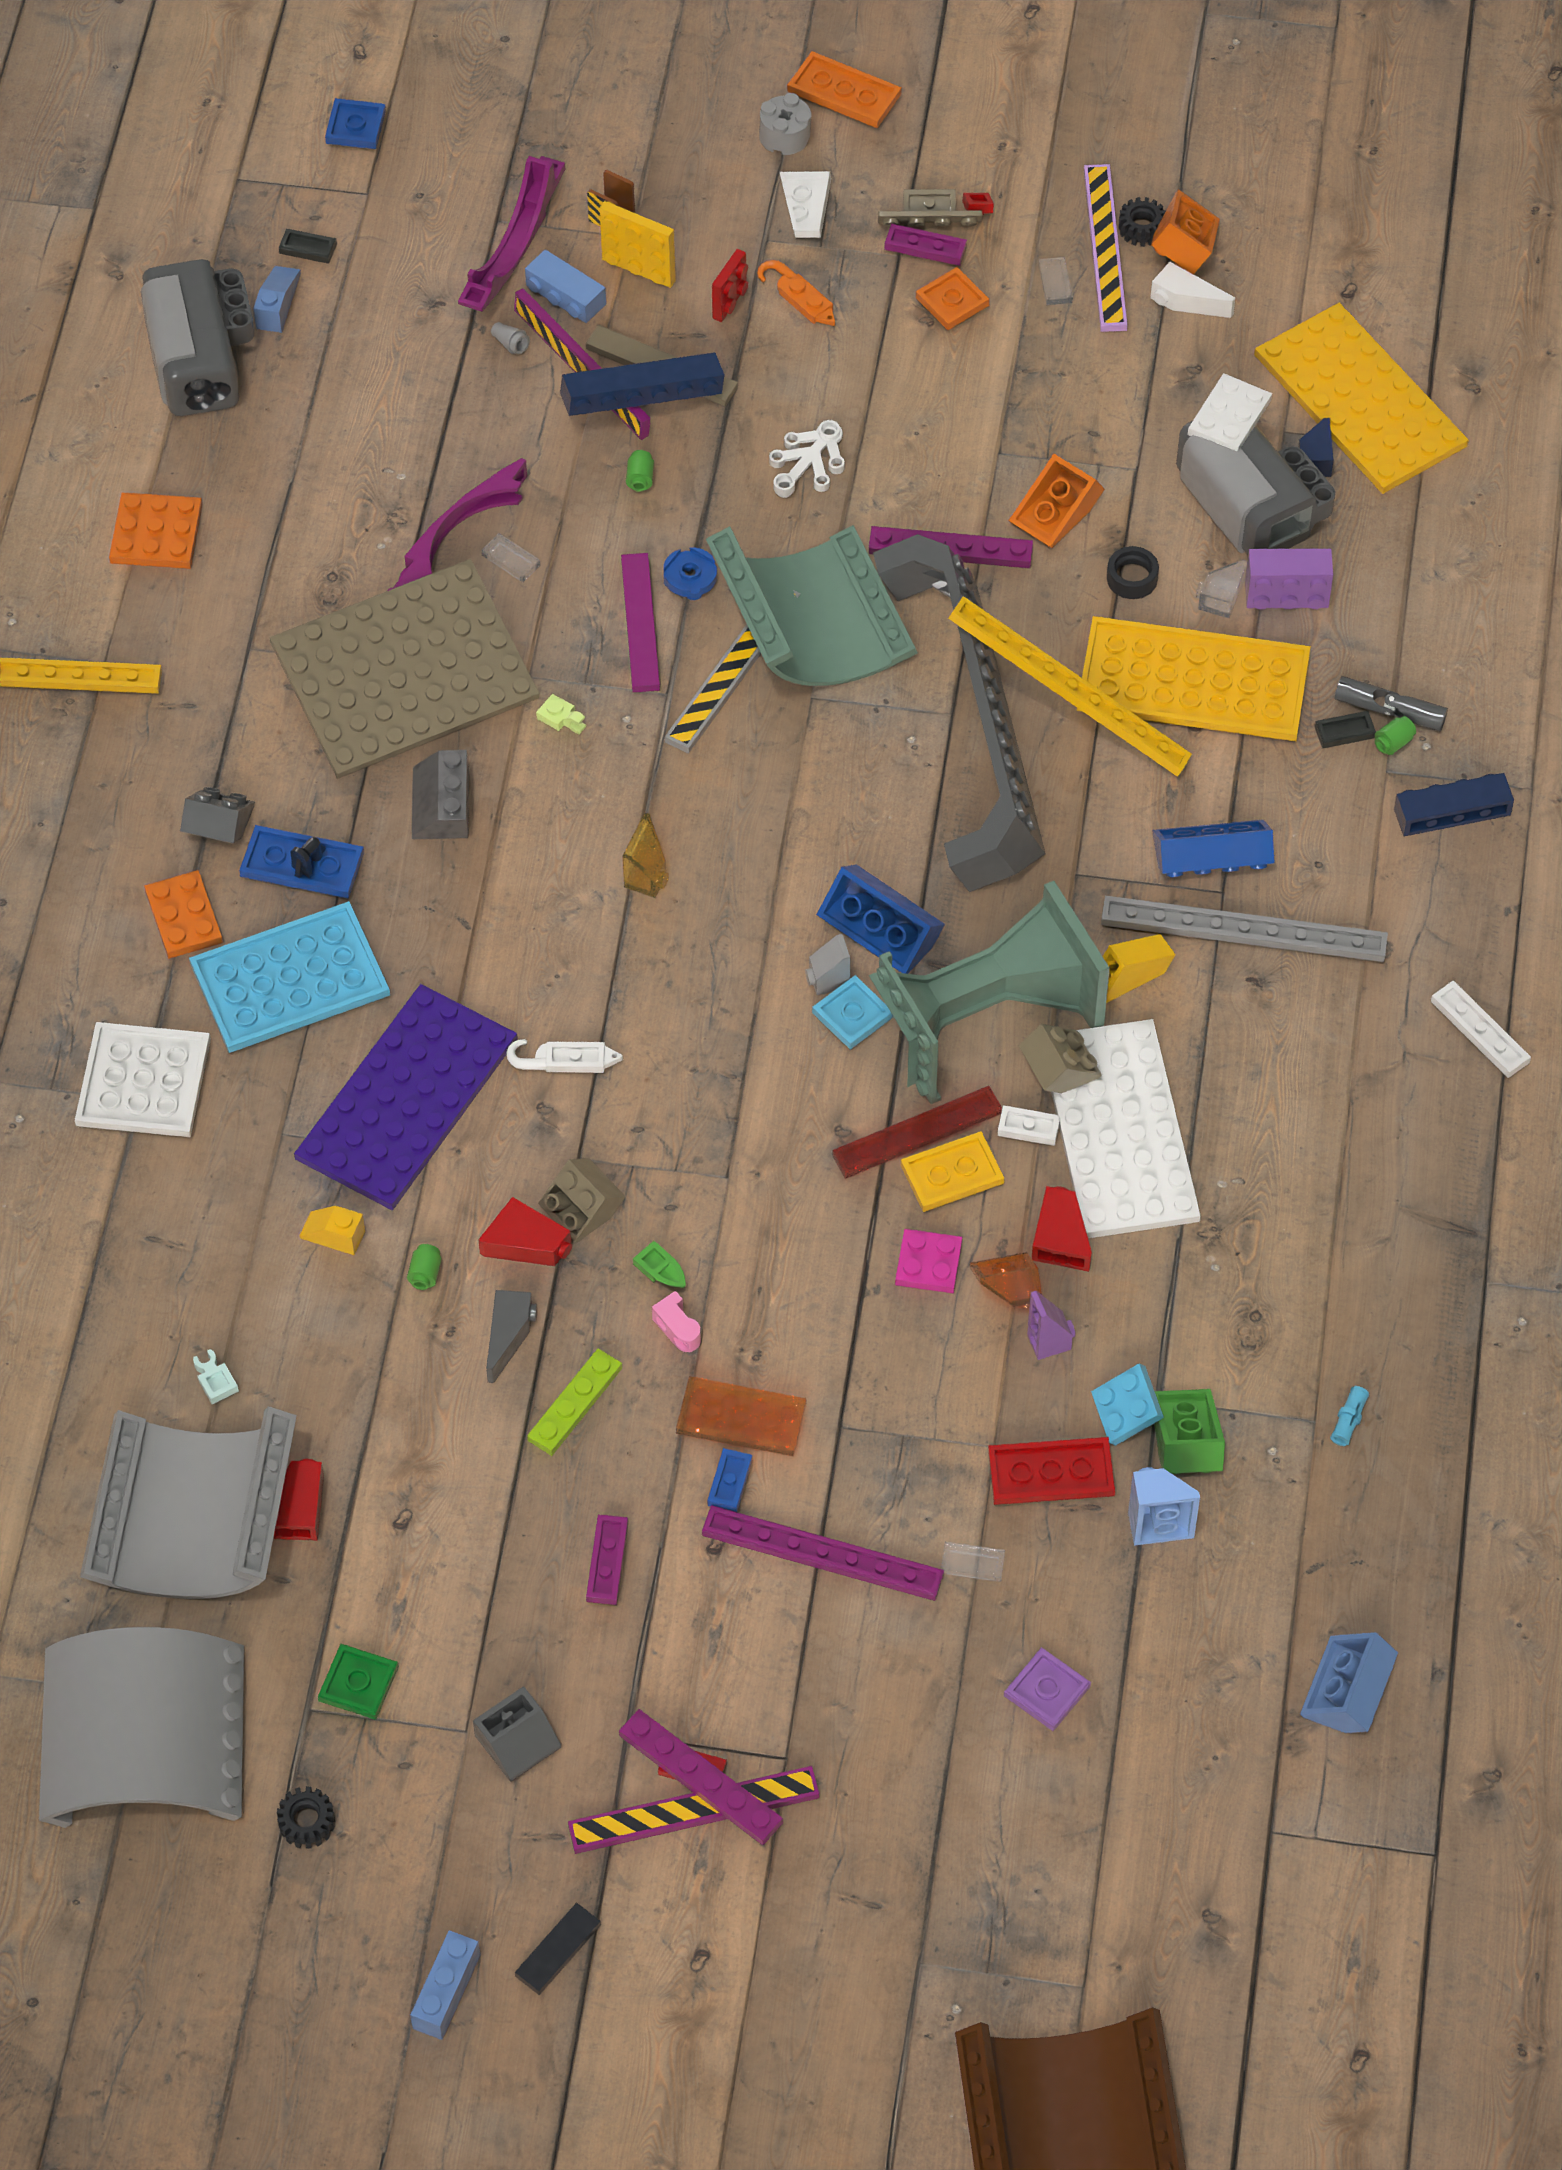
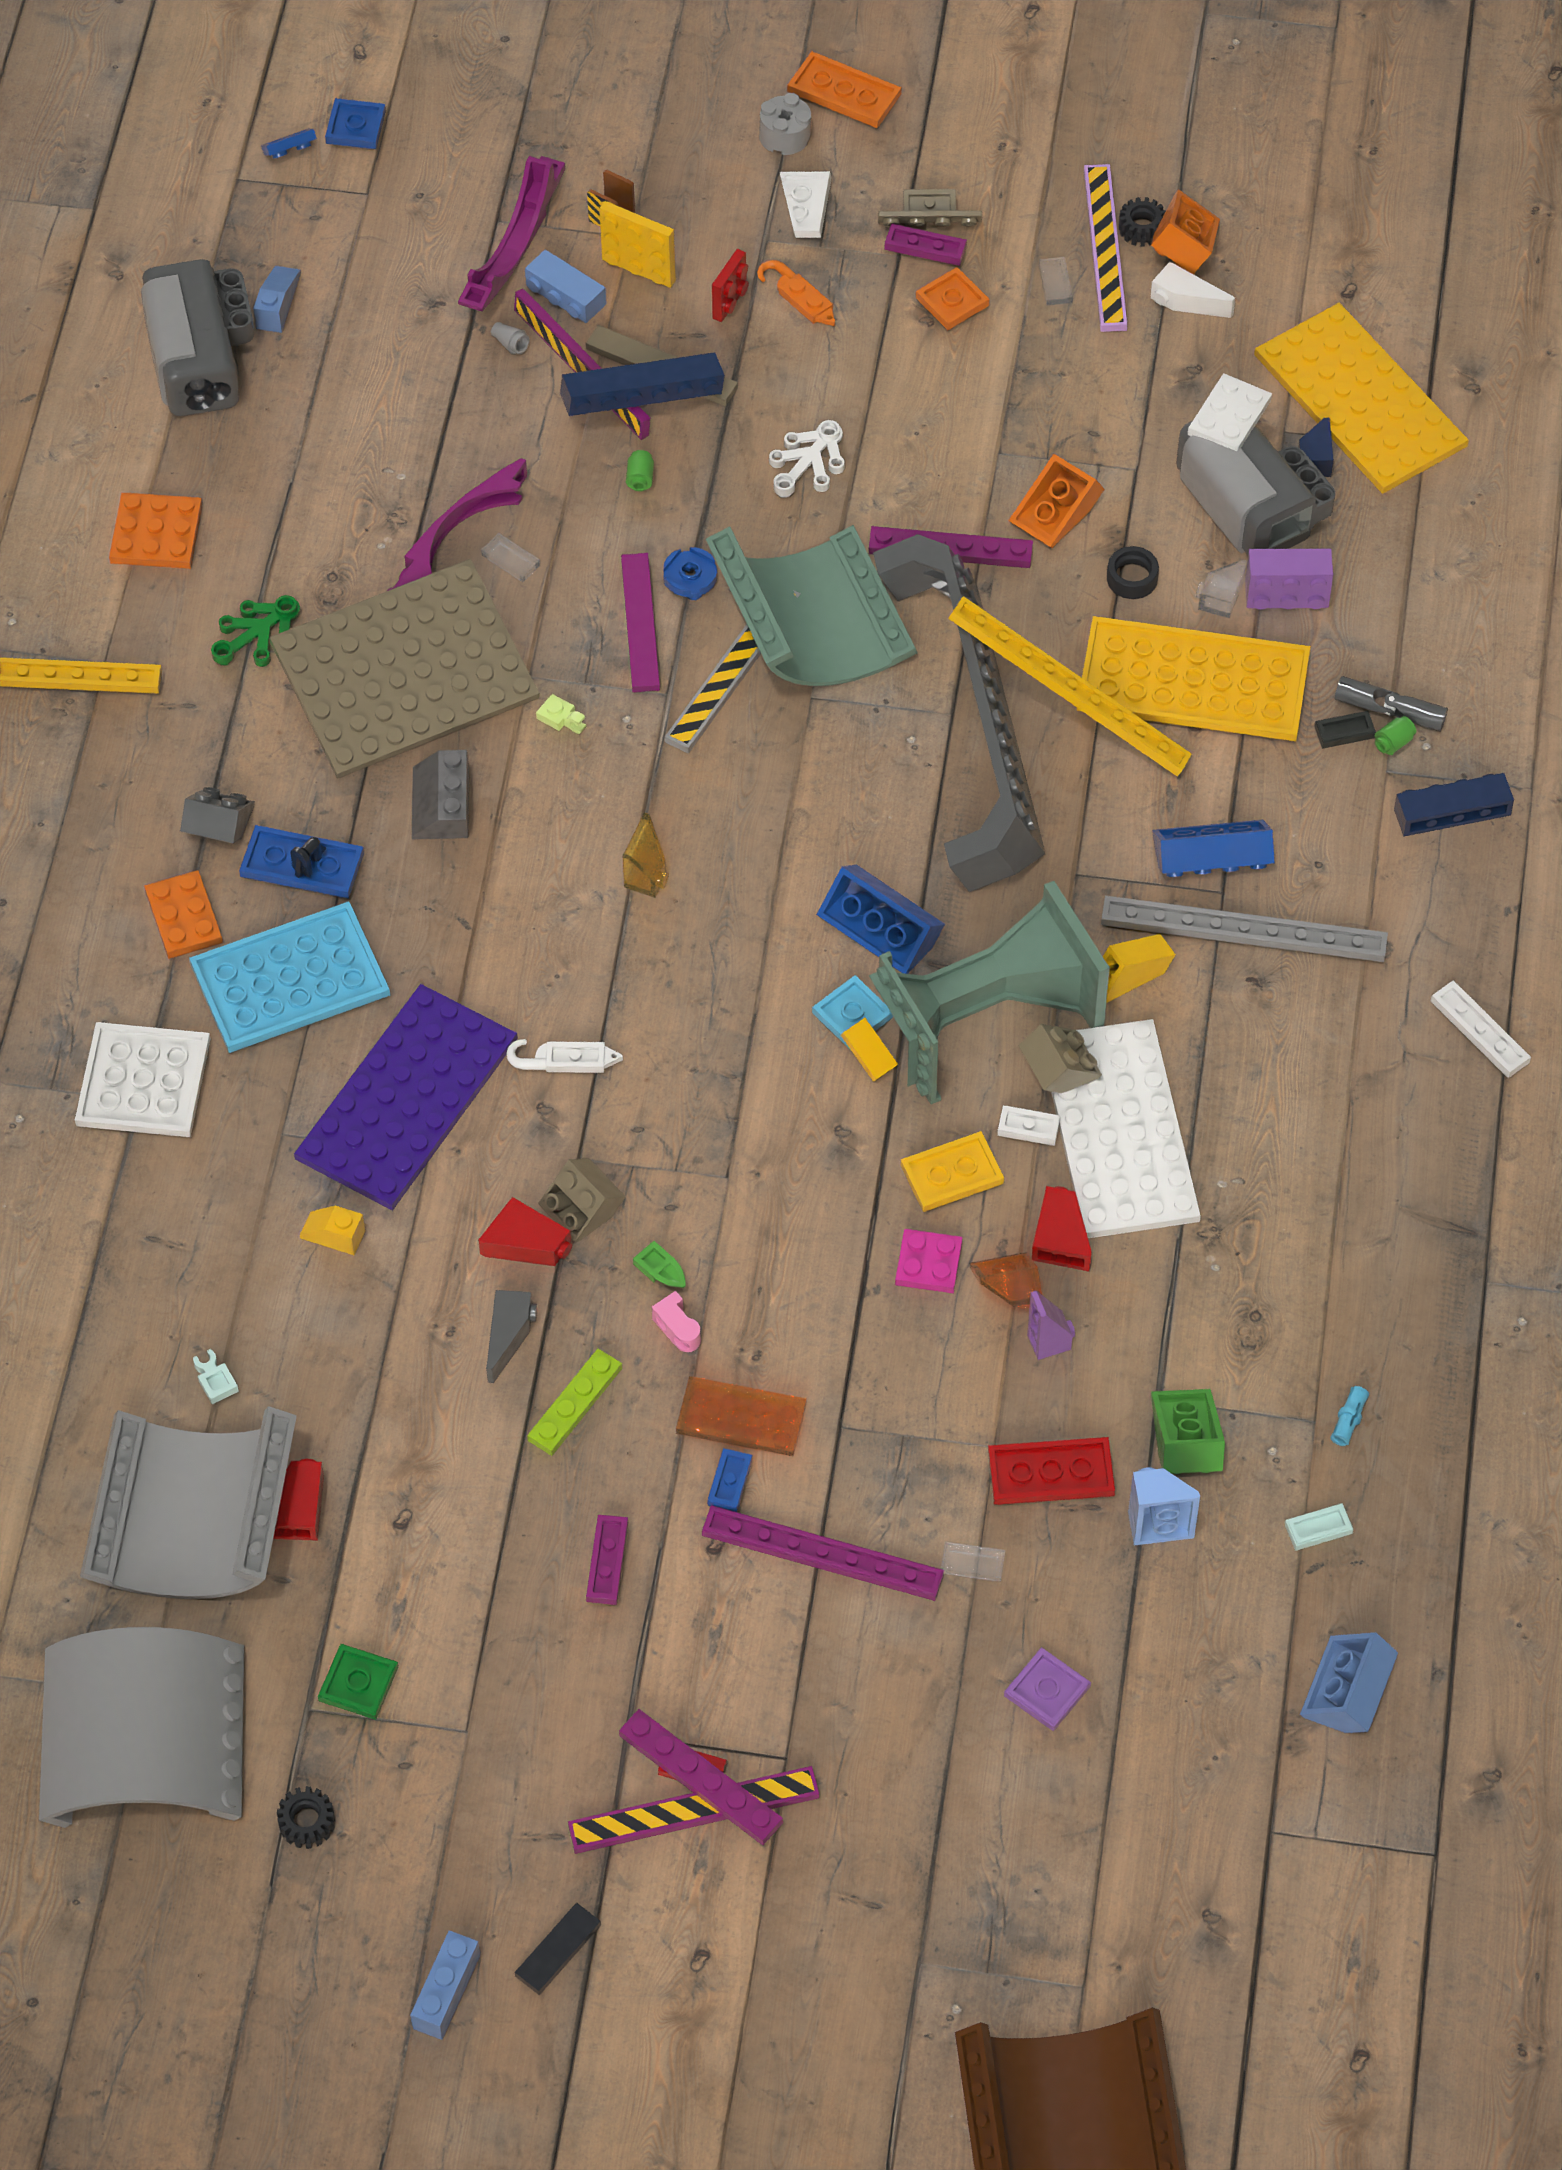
(256, 628): none -> green plant
(279, 147): none -> blue plate
(307, 246): pearl dark grey tile -> none
(424, 1267): bright green brick -> none
(516, 1734): dark grey slope -> none
(829, 966): light grey slope -> none
(869, 1049): none -> yellow tile
(917, 1132): clear red plate -> none
(978, 202): red plate -> none
(1127, 1404): medium azure plate -> none
(1318, 1526): none -> light aqua tile

